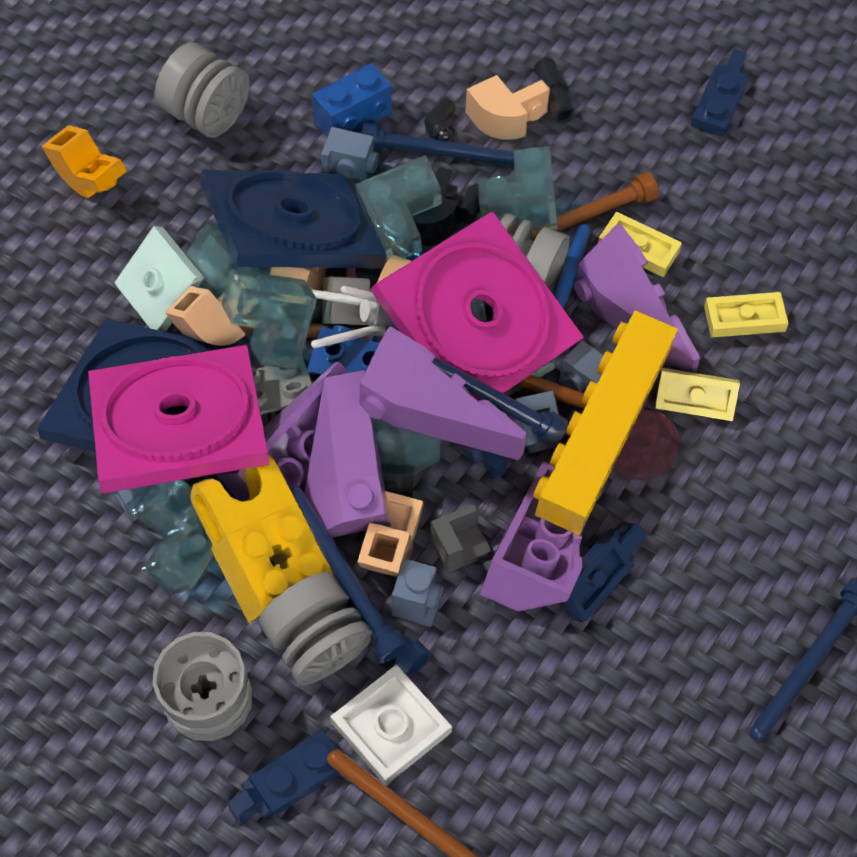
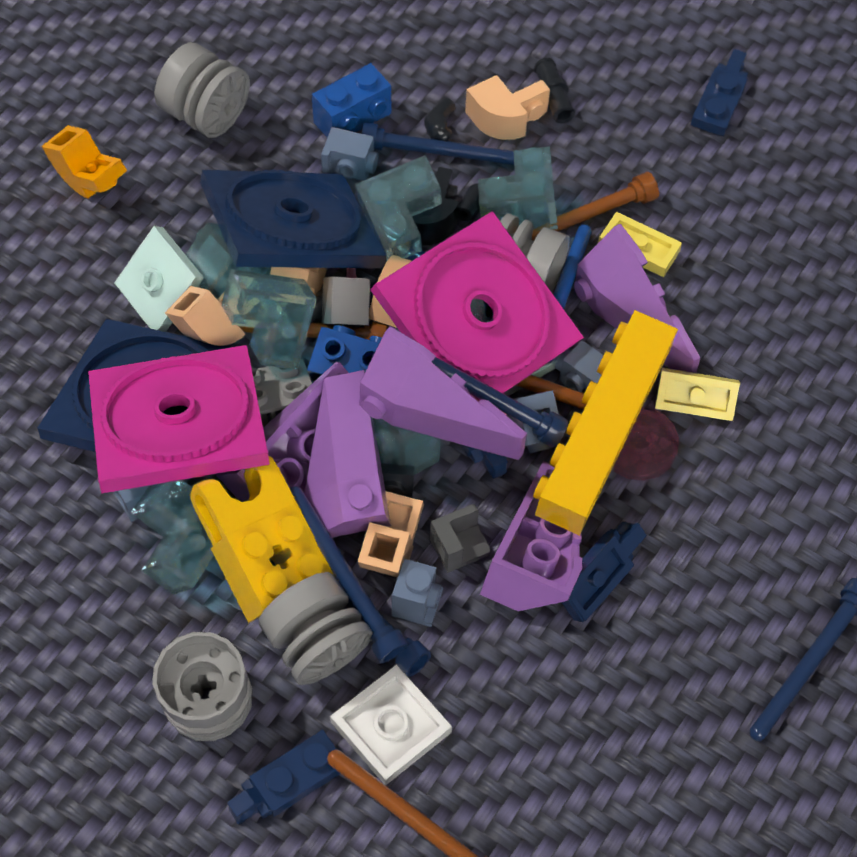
(370, 312): white plant -> none
(746, 314): light yellow plate -> none

